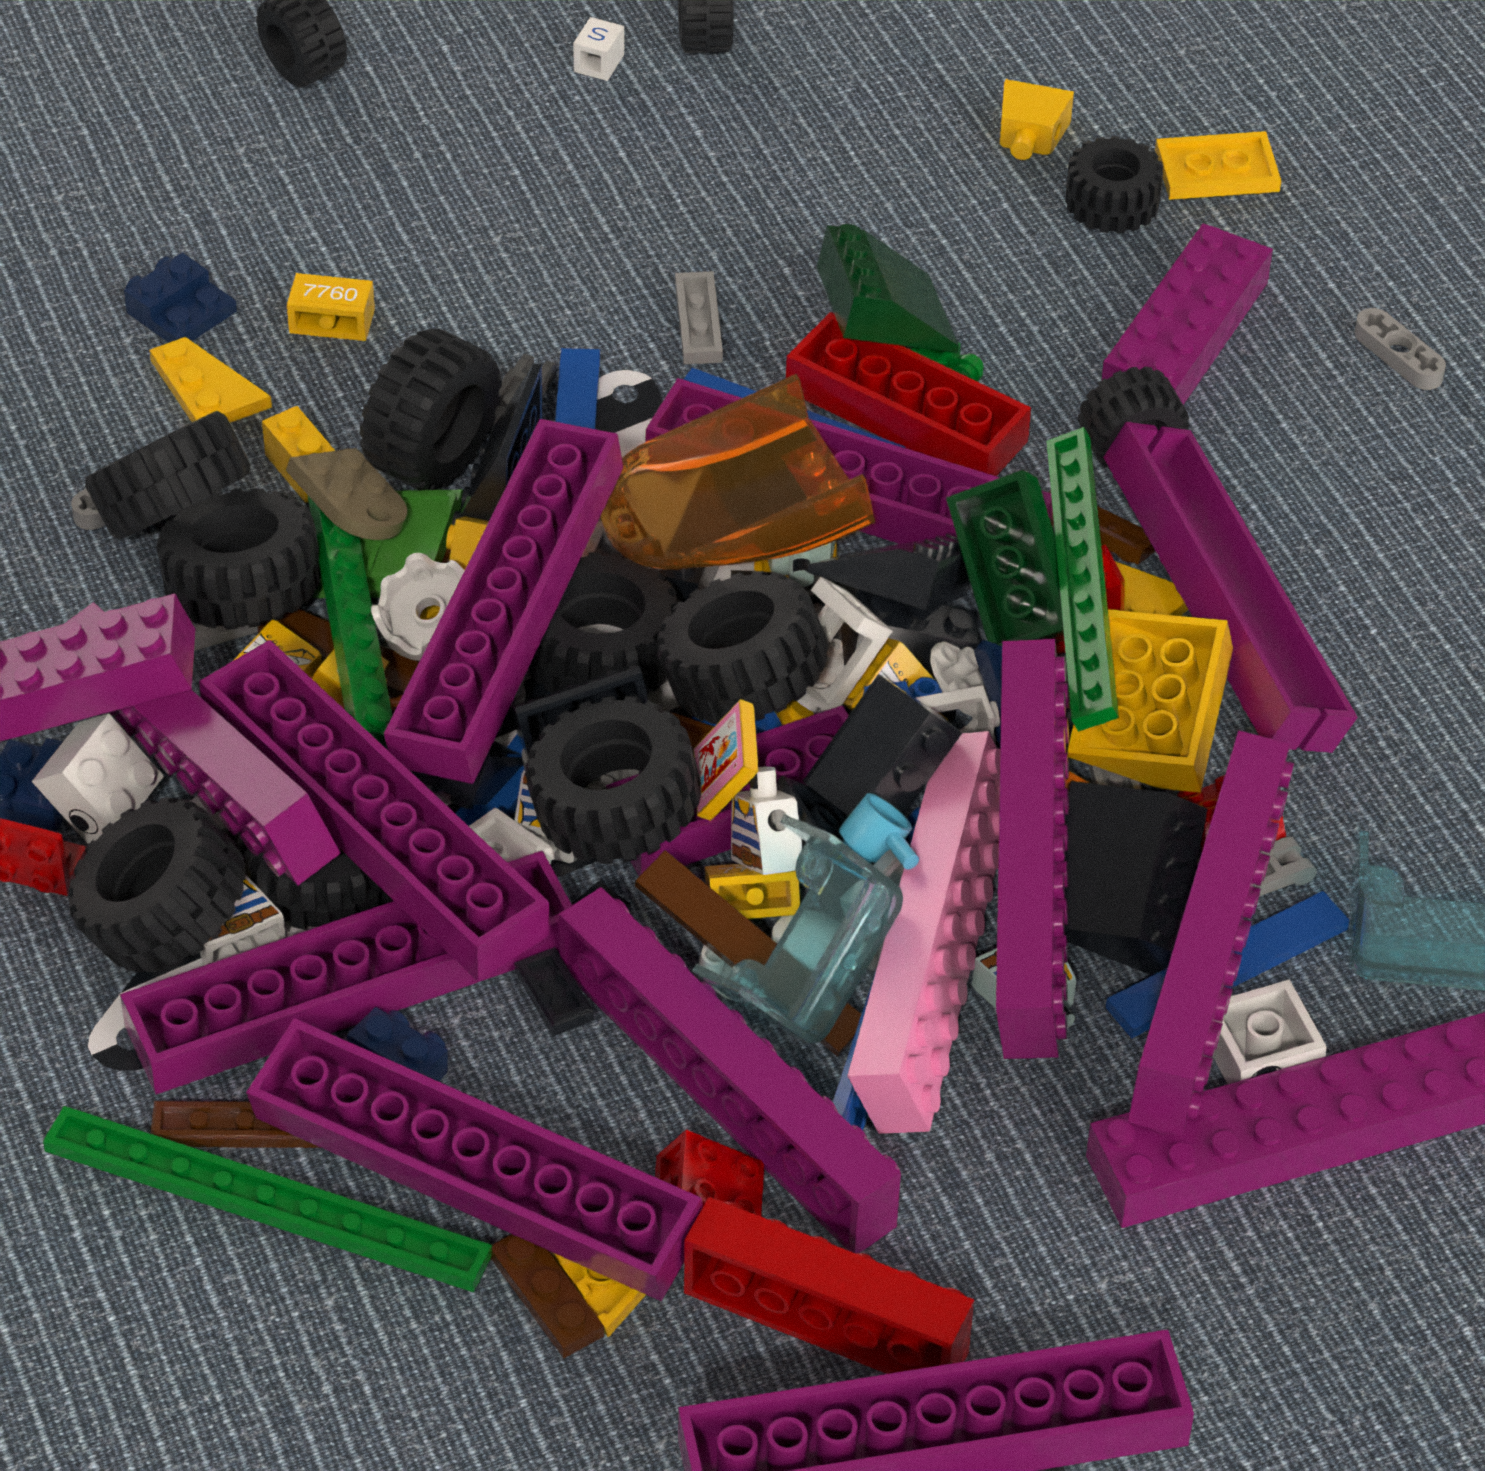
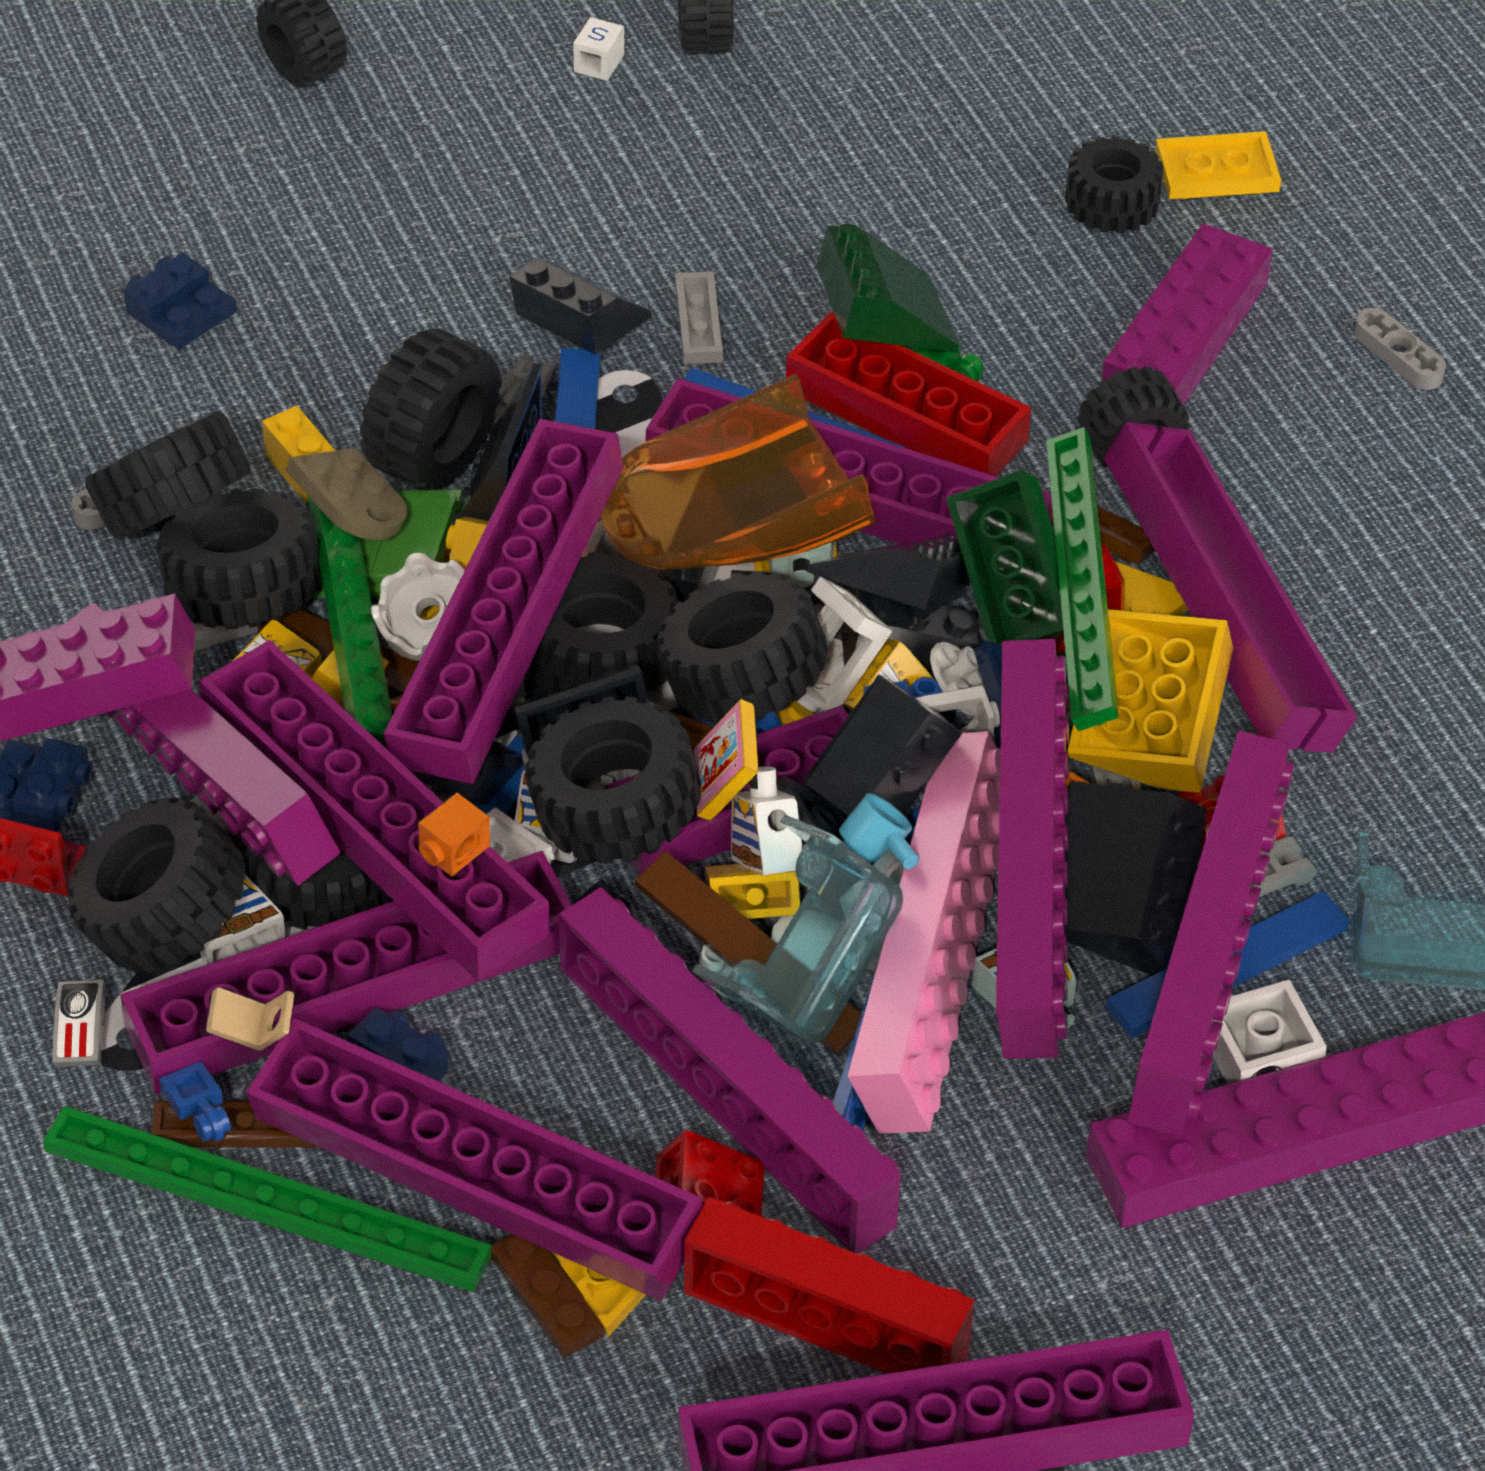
(78, 1023): none -> slope
(97, 776): white brick -> none
(194, 1092): none -> blue plate
(205, 383): yellow wing -> none
(249, 1020): none -> tan bracket
(330, 307): yellow brick -> none
(454, 834): none -> orange brick
(554, 991): black plate -> none
(573, 306): none -> black slope
(1033, 118): yellow torso -> none

